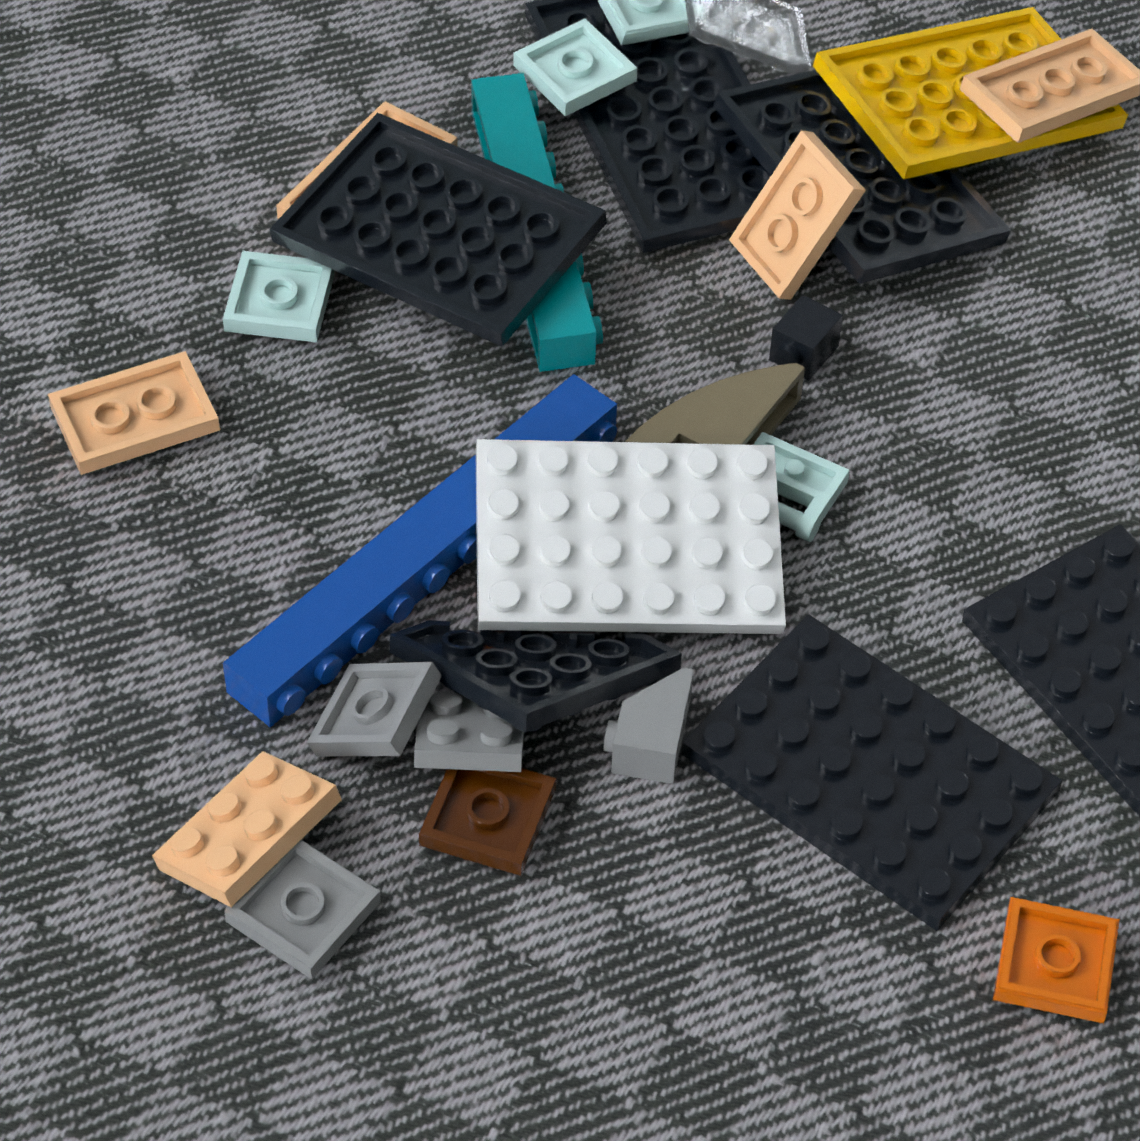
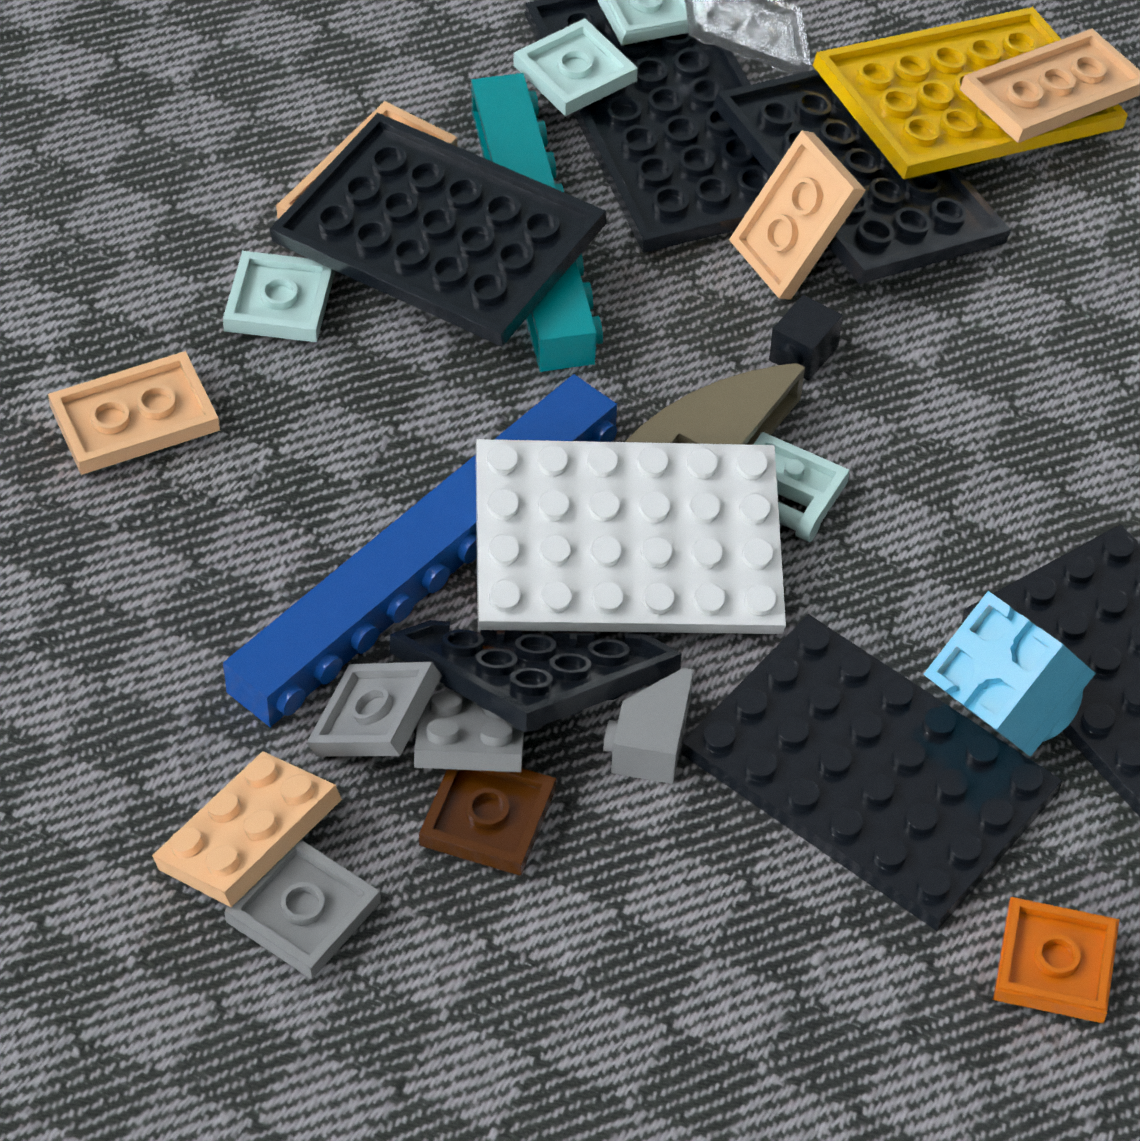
(1011, 674): none -> medium azure piece

